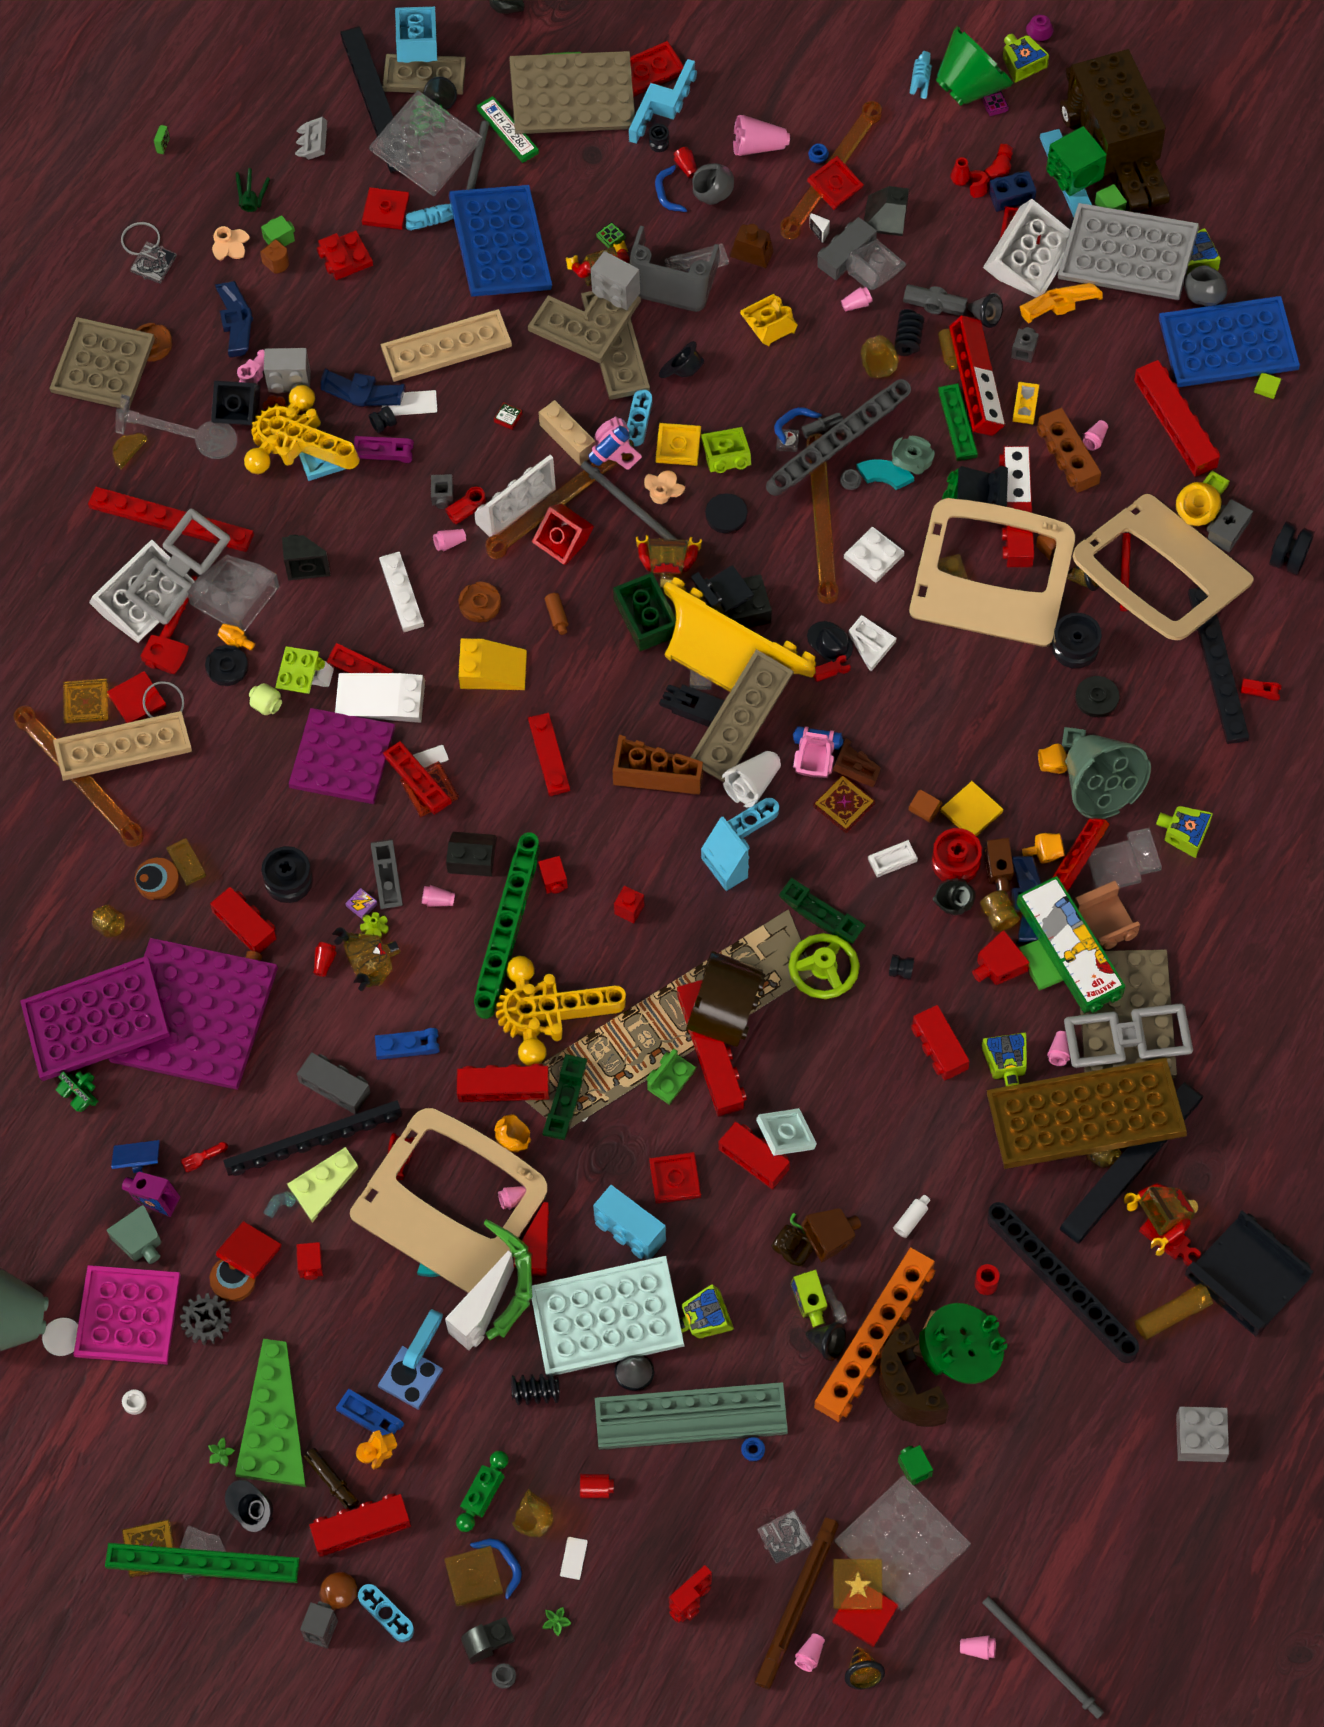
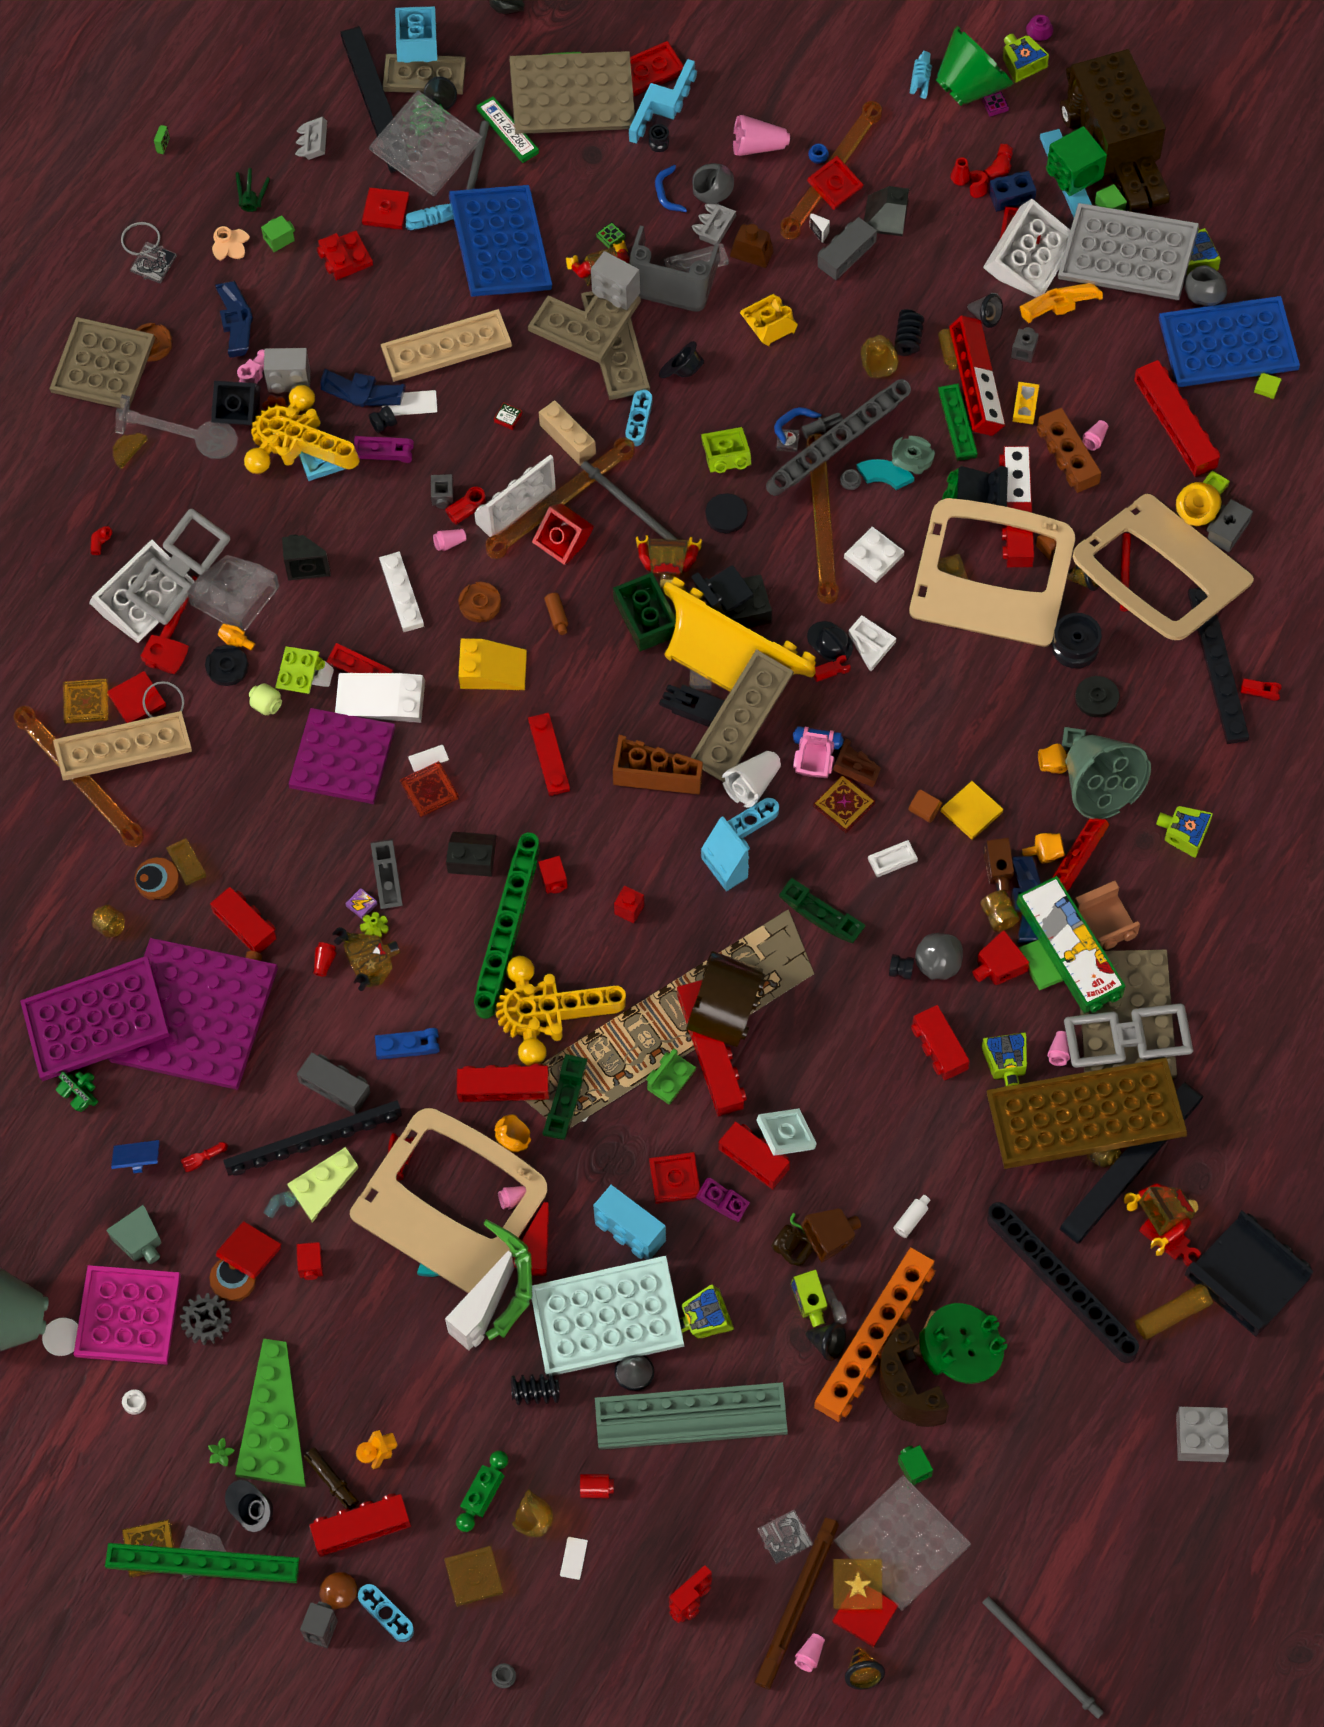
(98, 538): none -> red arm
(152, 1192): magenta torso -> none
(165, 517): red plate -> none
(275, 257): dark orange piece -> none
(287, 874): black wheel -> none
(367, 1413): blue plate -> none
(410, 1384): medium blue tile -> none
(417, 777): red plate -> none
(422, 1339): medium azure beam -> none
(437, 897): bright pink cone -> none
(482, 1640): pearl dark grey brick -> none
(508, 1556): blue animal -> none
(556, 1621): bright green plant -> none
(611, 441): bright pink piece -> none
(663, 486): light nougat plate -> none
(678, 444): yellow plate -> none
(685, 160): red cone -> none
(715, 223): none -> light grey plate
(722, 1200): none -> magenta slope
(753, 1442): blue plate -> none
(823, 965): lime piece -> none
(857, 299): bright pink cone -> none
(873, 264): clear slope -> none
(935, 300): dark grey piece -> none
(939, 956): none -> dark grey piece
(955, 896): pearl dark grey hair -> none
(956, 855): red wheel -> none
(980, 1647): bright pink cone -> none
(987, 1279): red brick -> none
(1114, 864): clear tile -> none
(1144, 851): clear plate -> none
(1288, 547): black wheel -> none

